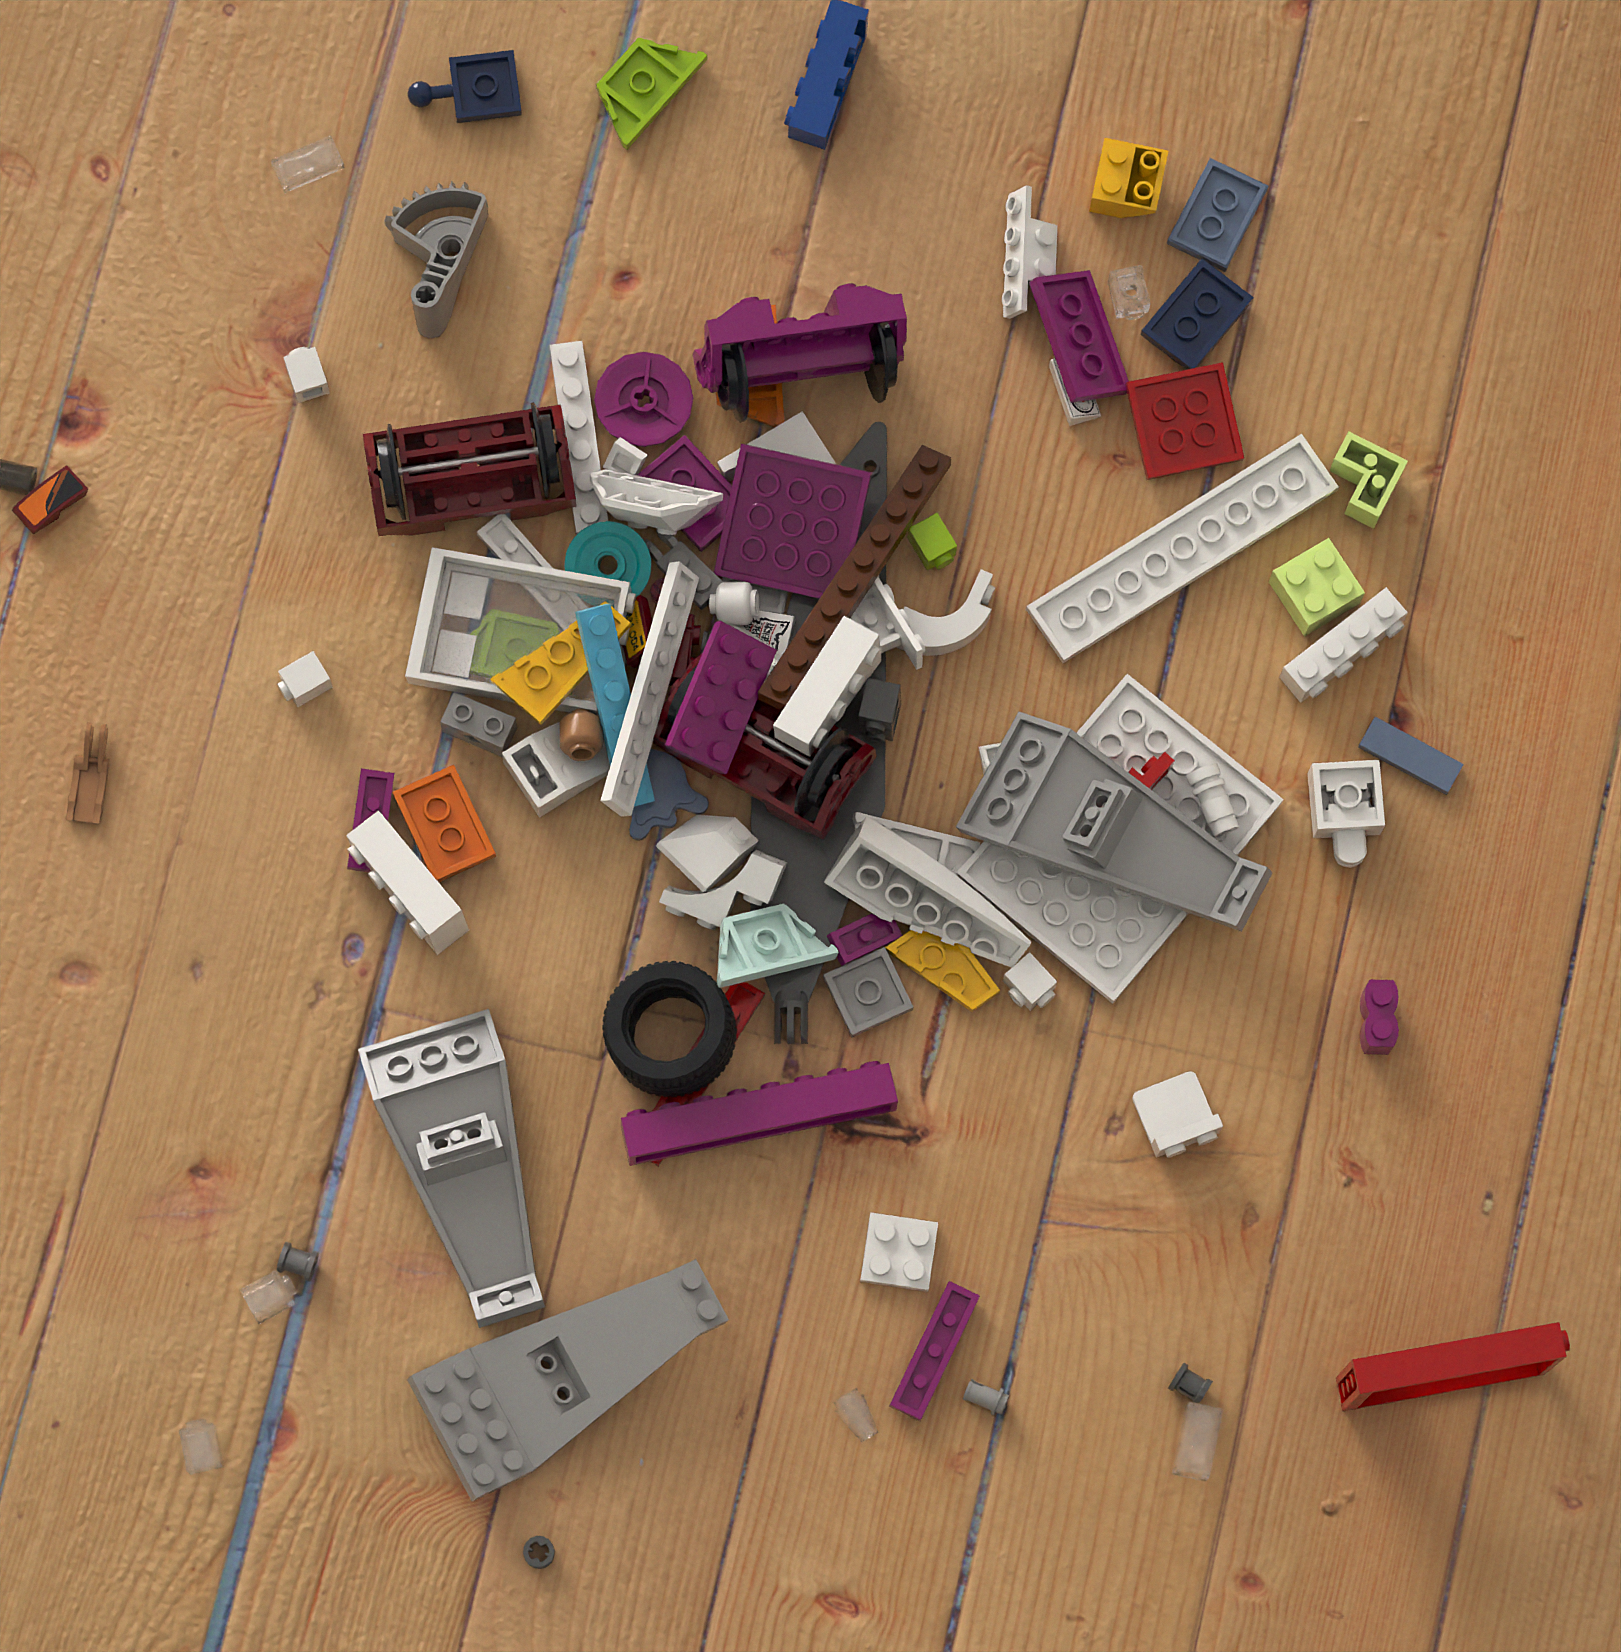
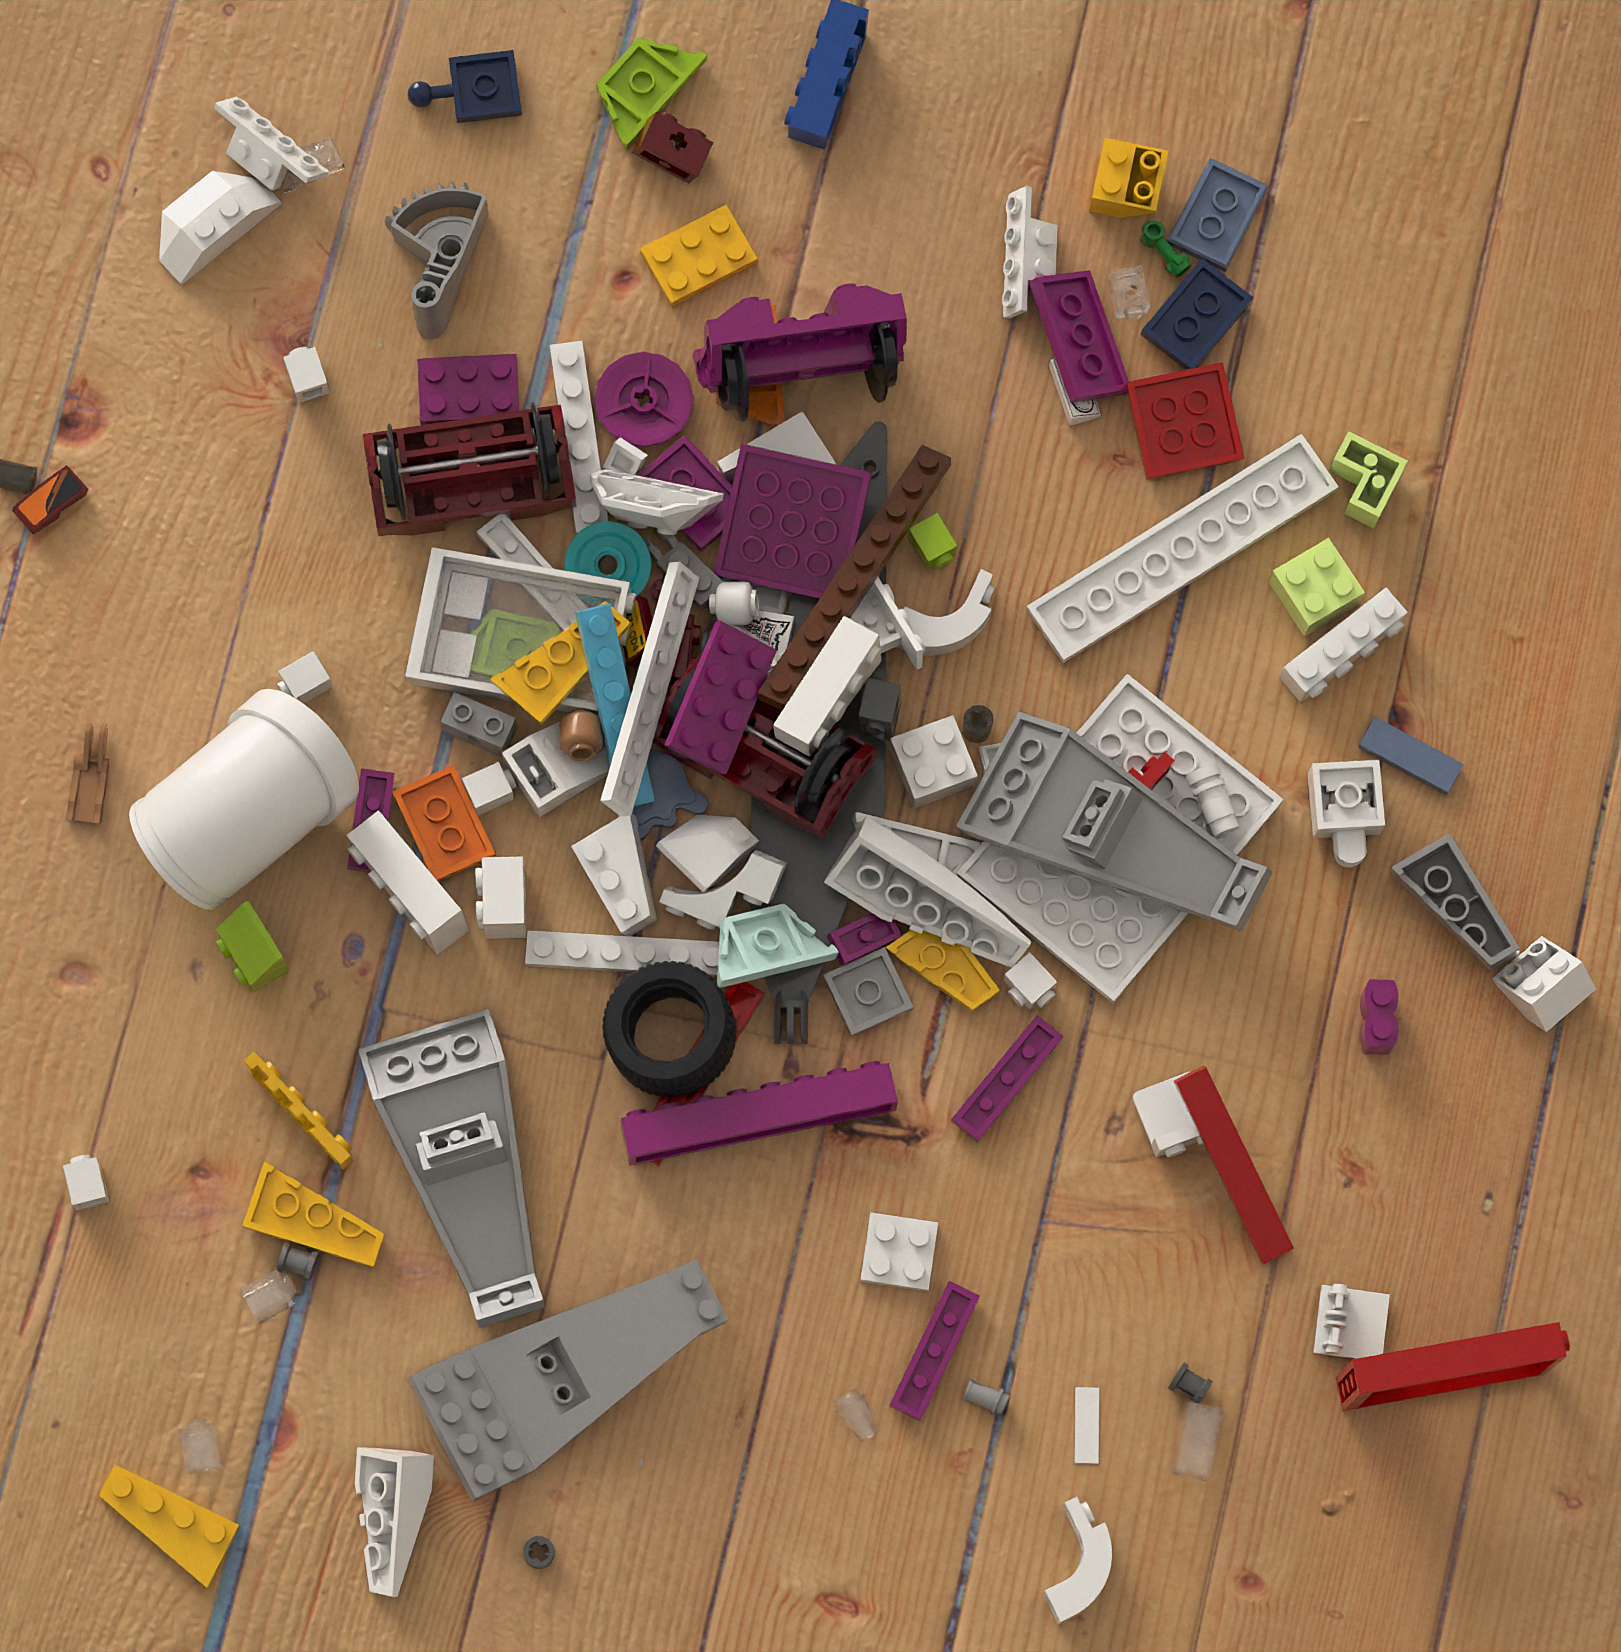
(85, 1182): none -> white brick
(176, 1525): none -> yellow wing
(211, 220): none -> white wedge
(244, 799): none -> white cylinder
(251, 948): none -> lime slope
(265, 149): none -> white bracket
(293, 1104): none -> yellow wing
(302, 1217): none -> yellow wing
(394, 1499): none -> white wedge
(467, 387): none -> magenta plate
(489, 788): none -> white brick
(504, 897): none -> white brick
(616, 952): none -> white plate
(619, 873): none -> white wedge
(656, 146): none -> dark red brick
(698, 255): none -> yellow plate
(933, 761): none -> white brick
(977, 723): none -> clear smoke piece
(1007, 1078): none -> magenta plate
(1083, 1587): none -> white arch
(1086, 1425): none -> white sticker
(1153, 238): none -> green bar
(1233, 1164): none -> red tile
(1350, 1322): none -> white hinge
(1453, 895): none -> light grey wedge
(1545, 983): none -> white slope

